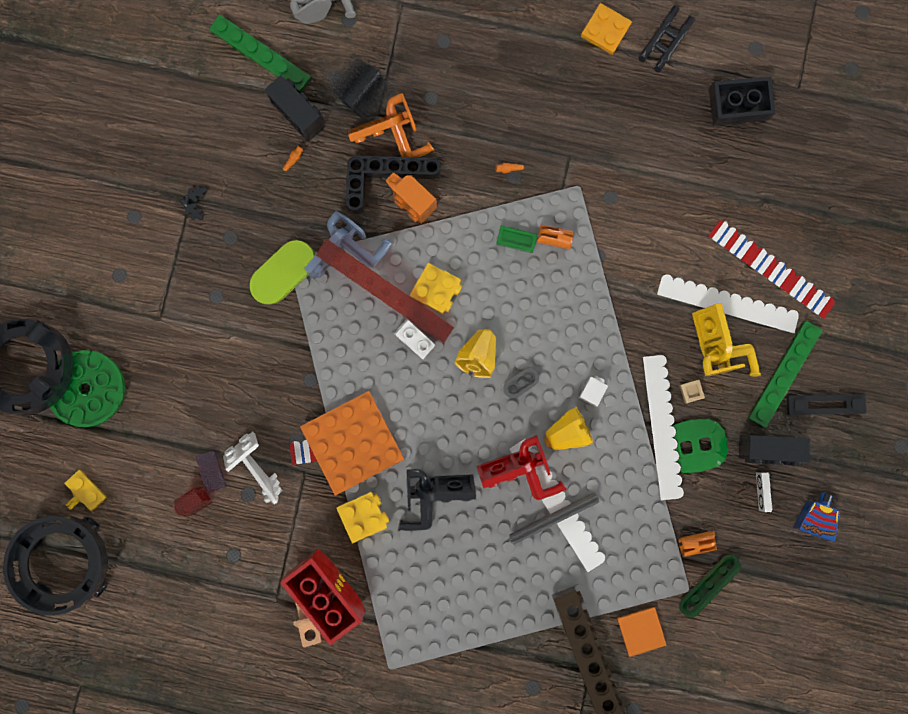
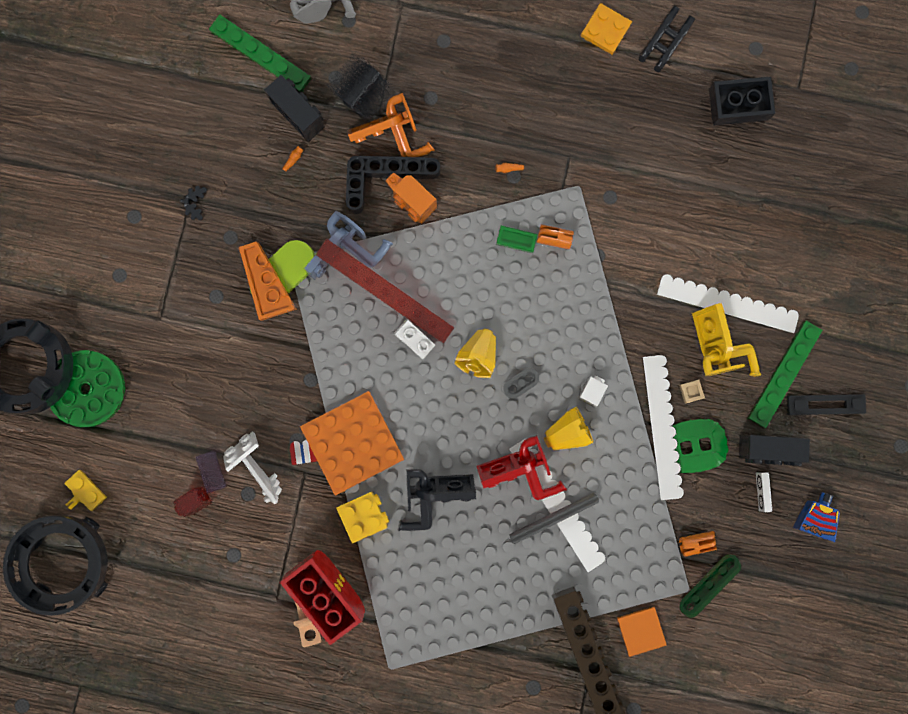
(266, 287): none -> orange wing
(436, 289): yellow plate -> none
(771, 270): sticker -> none

